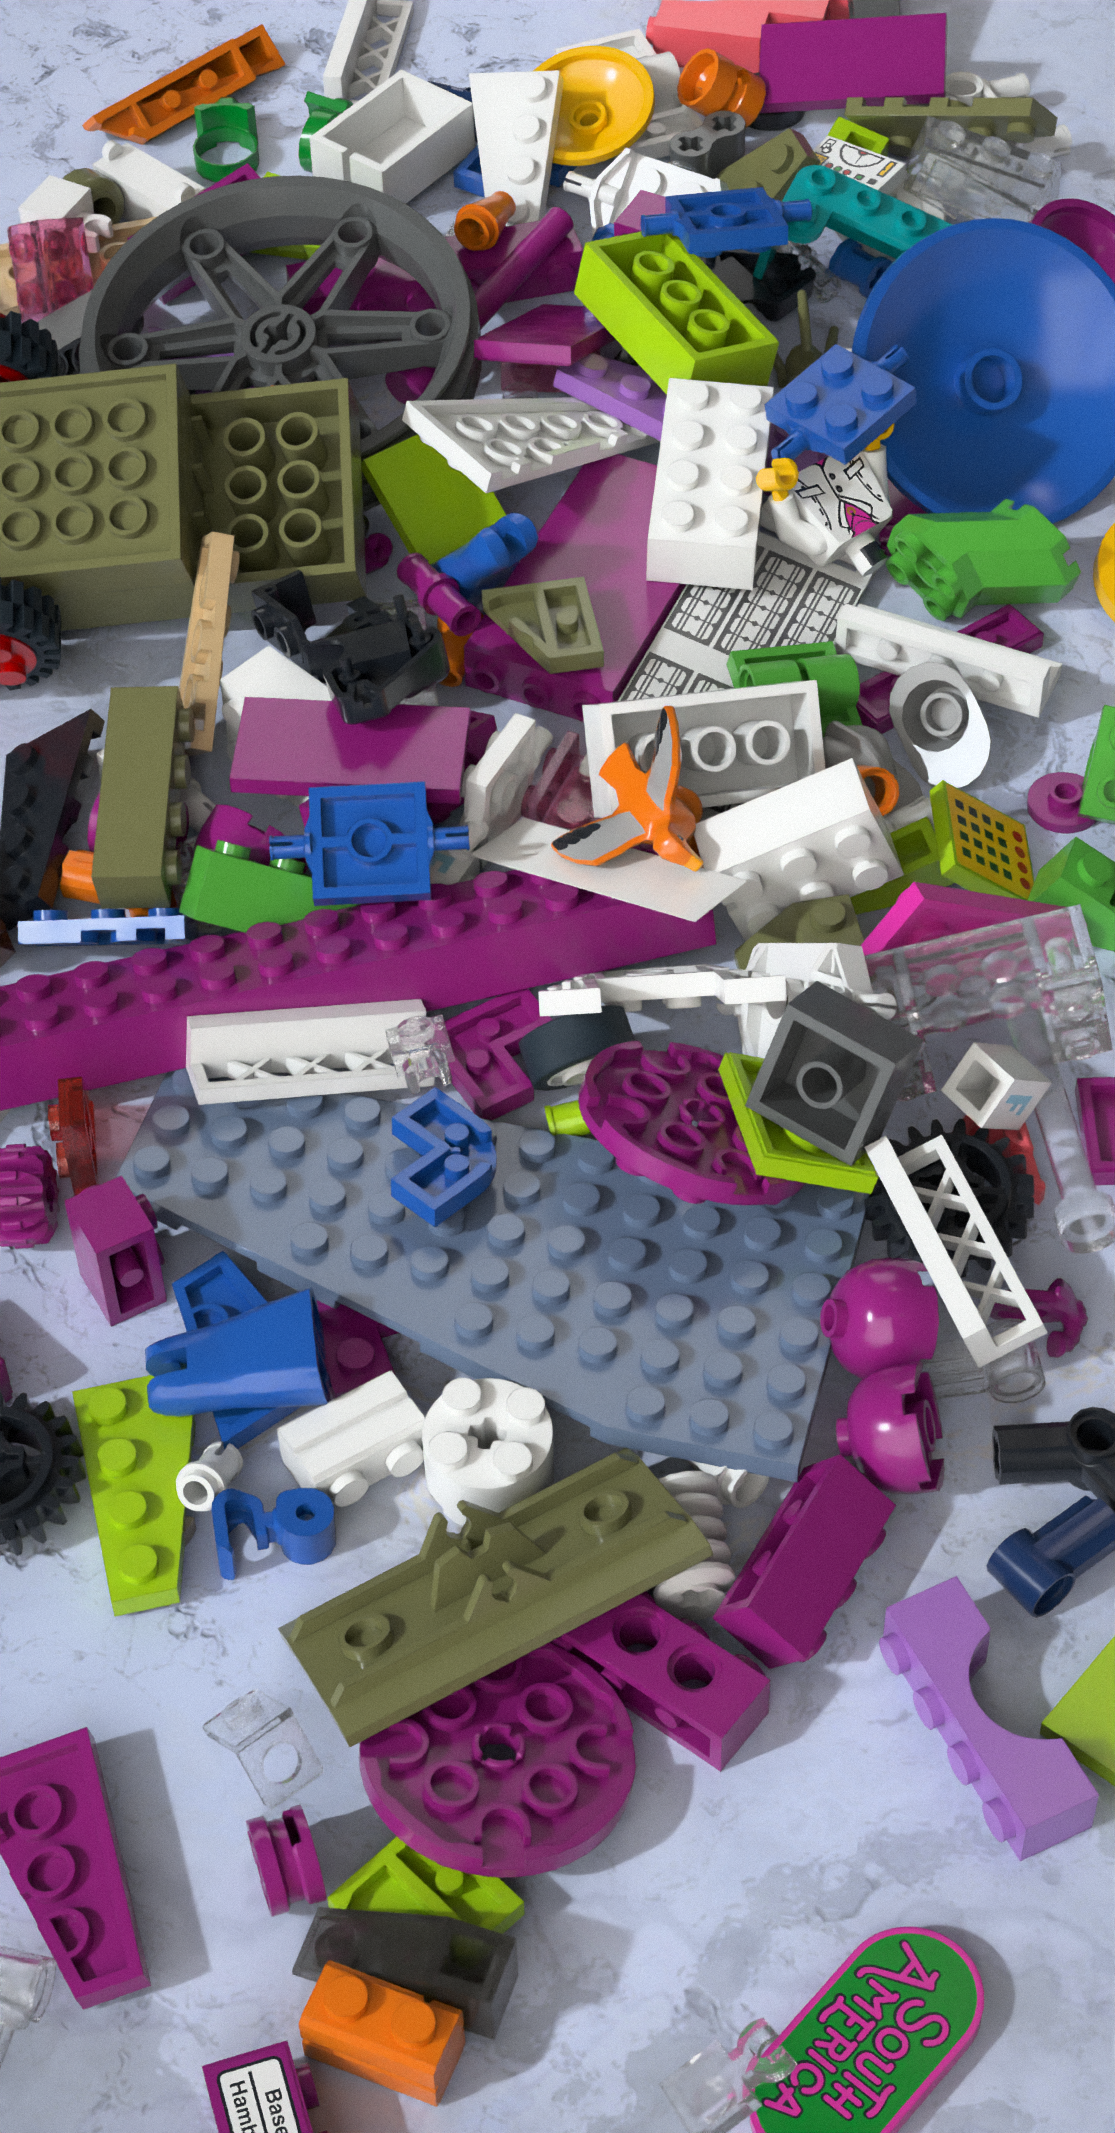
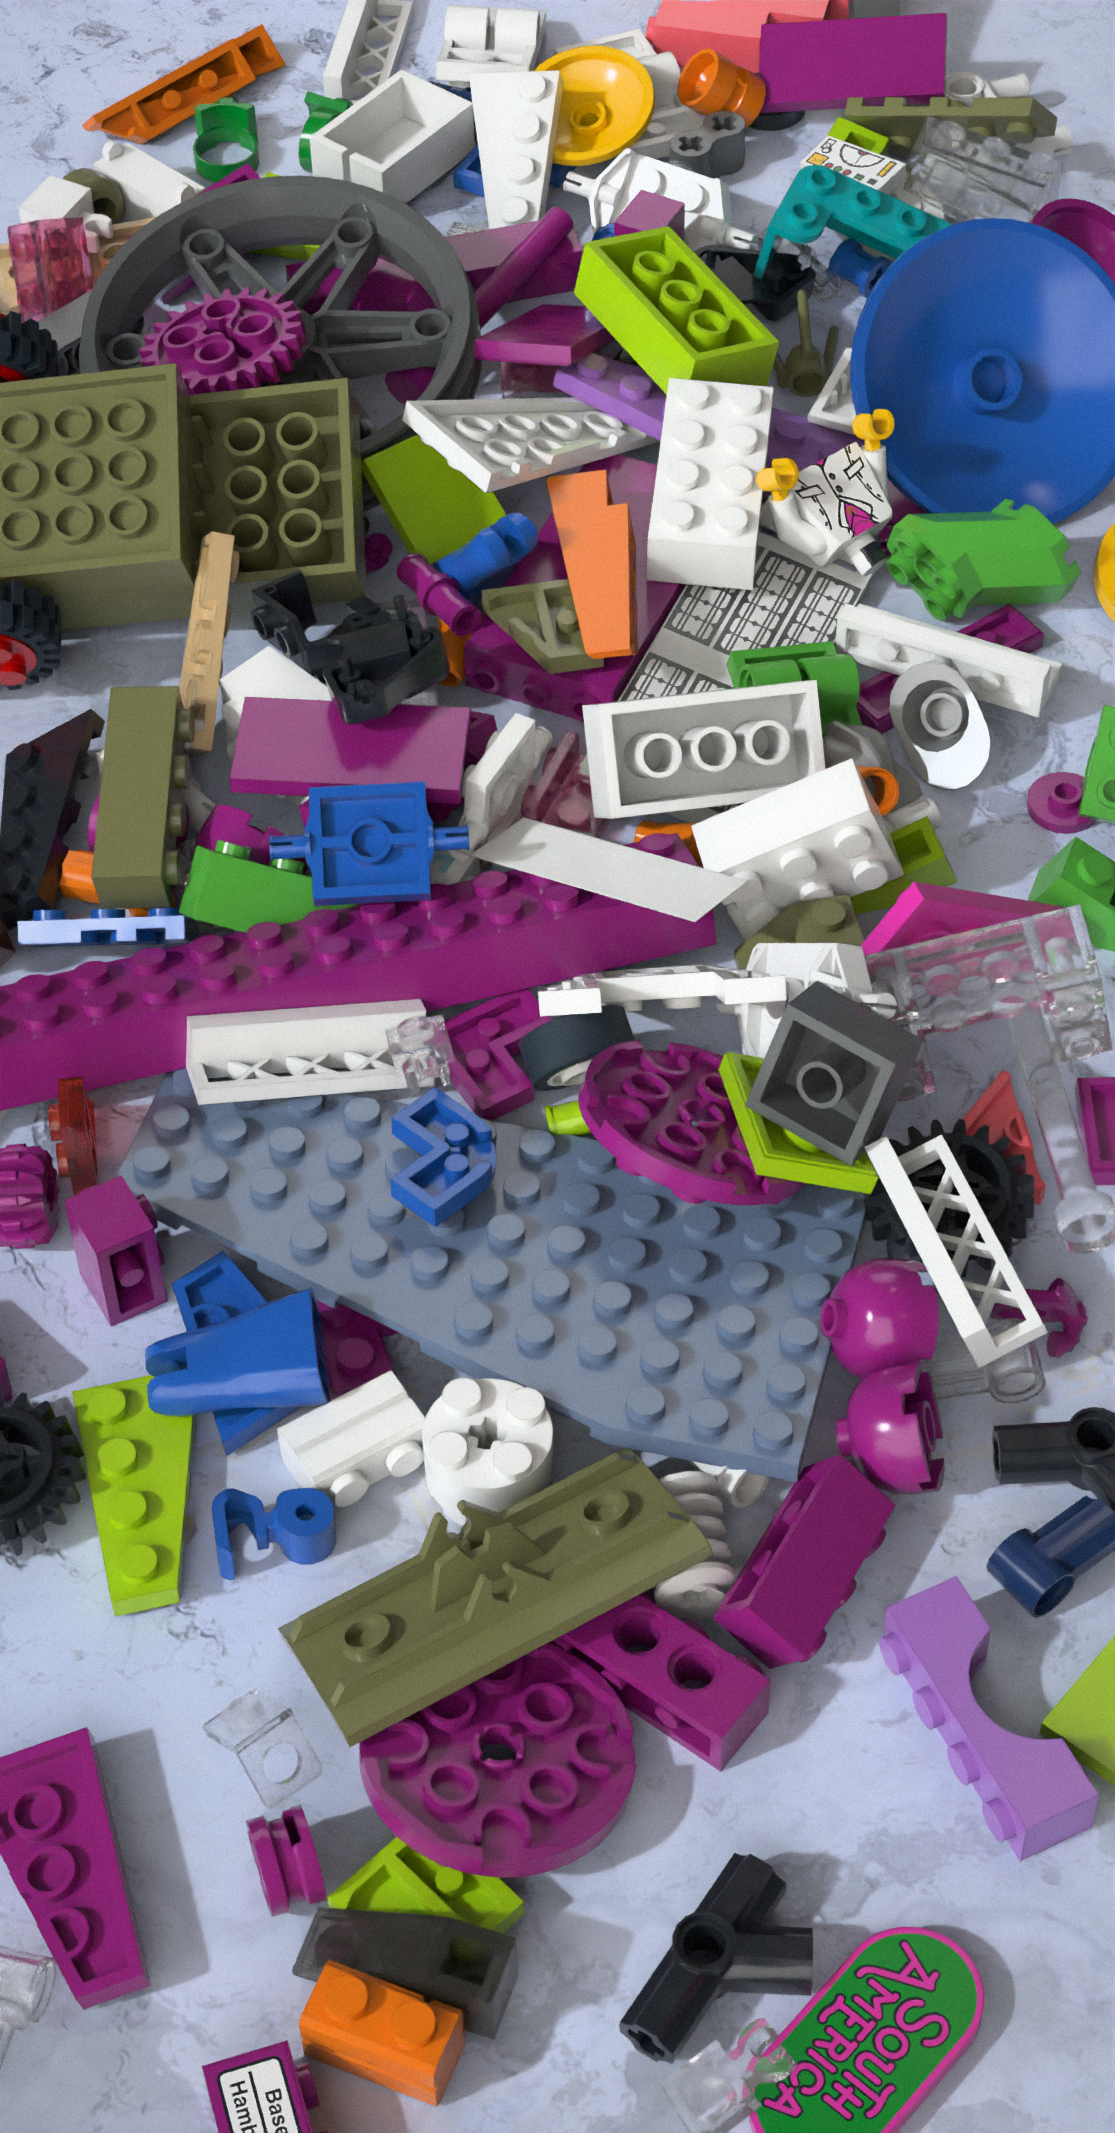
(207, 1477): white pin -> none
(228, 341): none -> magenta gear
(483, 221): orange cone -> none
(488, 41): none -> white plate
(599, 561): none -> orange wedge
(649, 808): orange animal -> none
(726, 221): blue plate -> none
(751, 1959): none -> black piece
(771, 165): olive wing -> none
(840, 404): blue plate -> none
(980, 844): tile -> none
(996, 1086): white brick -> none

